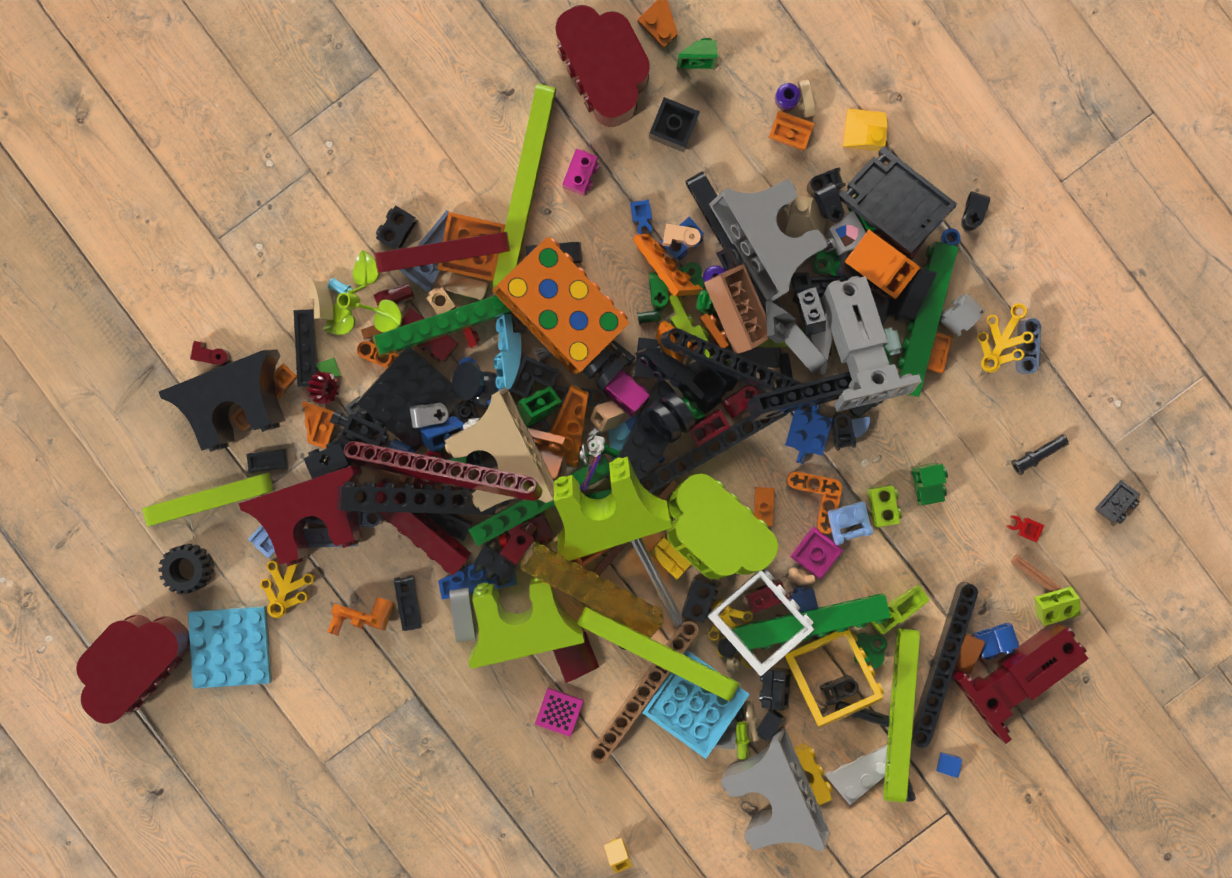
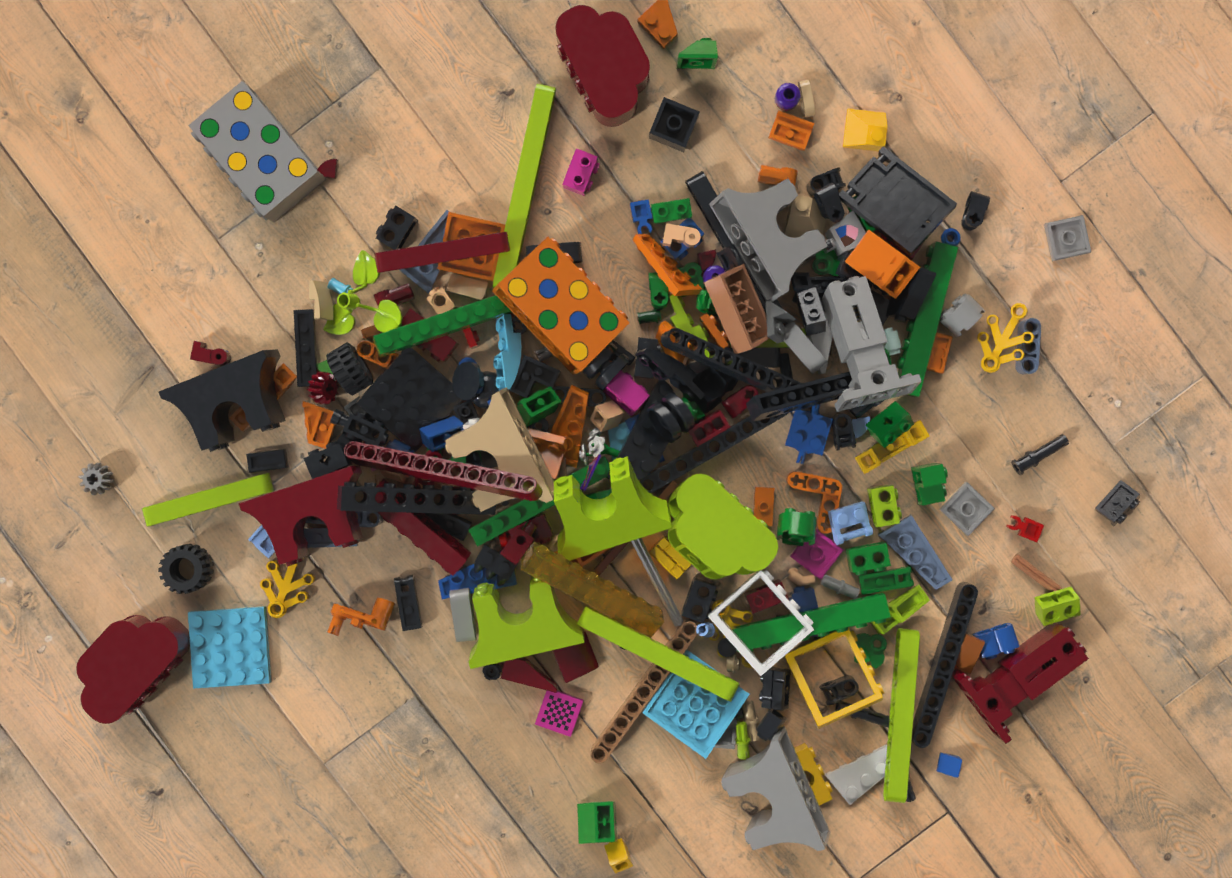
(91, 485): none -> light grey gear
(256, 152): none -> light grey brick
(329, 168): none -> dark red tile
(349, 369): none -> black tyre
(426, 414): light grey piece -> none
(492, 676): none -> black plate
(526, 673): none -> dark red slope
(597, 822): none -> green slope
(671, 210): none -> green bracket
(706, 259): none -> dark red tile
(710, 629): none -> light blue pin
(774, 176): none -> orange piece
(796, 527): none -> green brick
(840, 587): none -> light grey axle
(867, 552): none -> green brick
(877, 454): none -> yellow slope
(885, 580): none -> green plate
(890, 424): none -> green brick
(916, 550): none -> sand blue wing
(967, 508): none -> light grey tile
(1067, 238): none -> light grey tile

